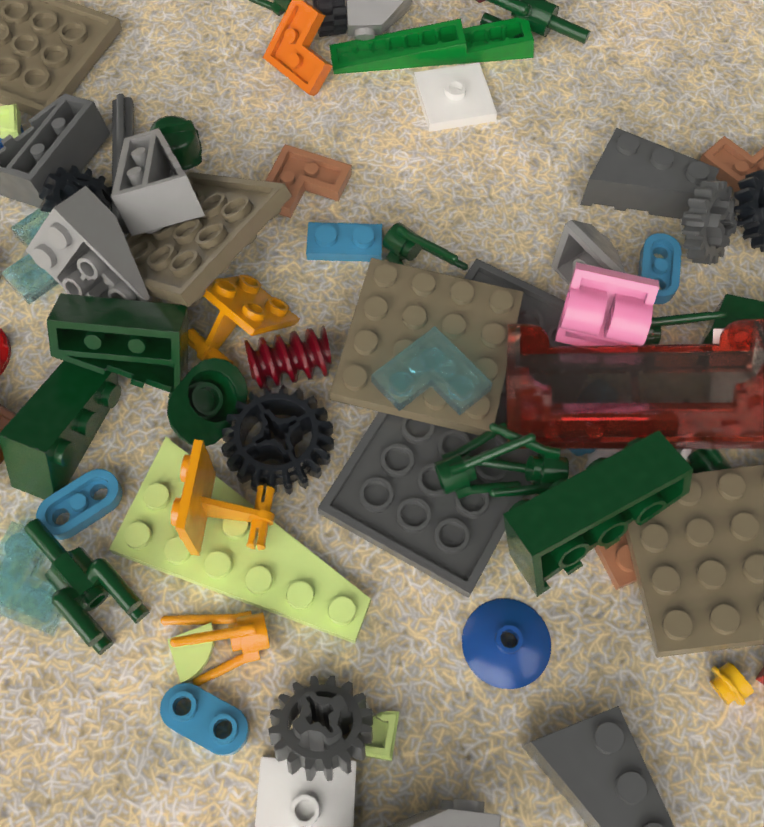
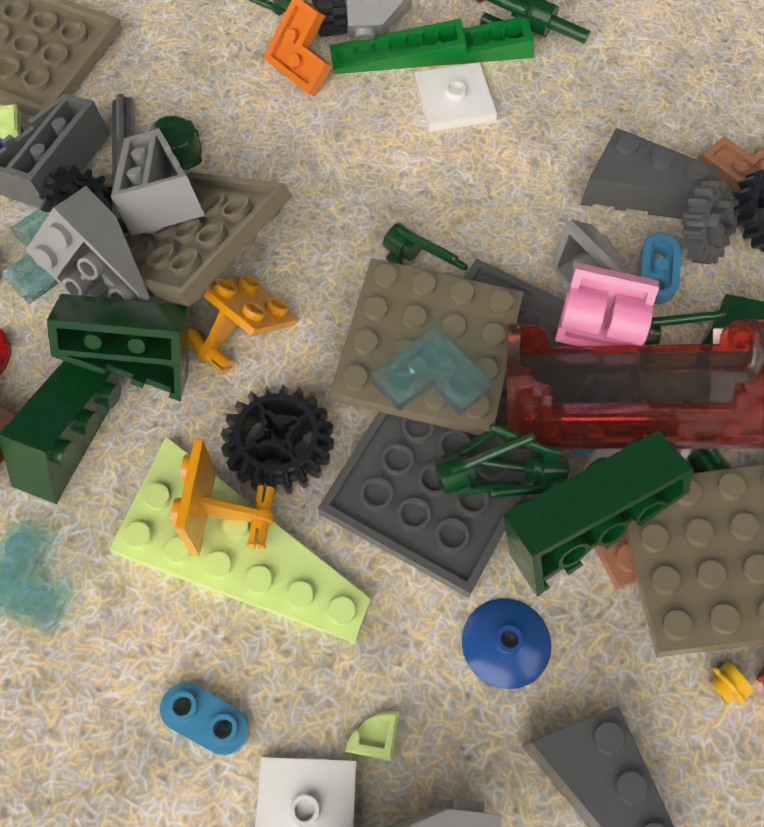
(79, 501): dark azure plate -> none
(83, 586): dark green plant -> none
(192, 658): yellowish green tile -> none
(204, 399): dark green piece -> none
(244, 629): light orange plant -> none
(289, 357): dark red piece -> none
(310, 173): nougat plate -> none
(311, 743): dark grey gear -> none
(344, 241): dark azure plate -> none

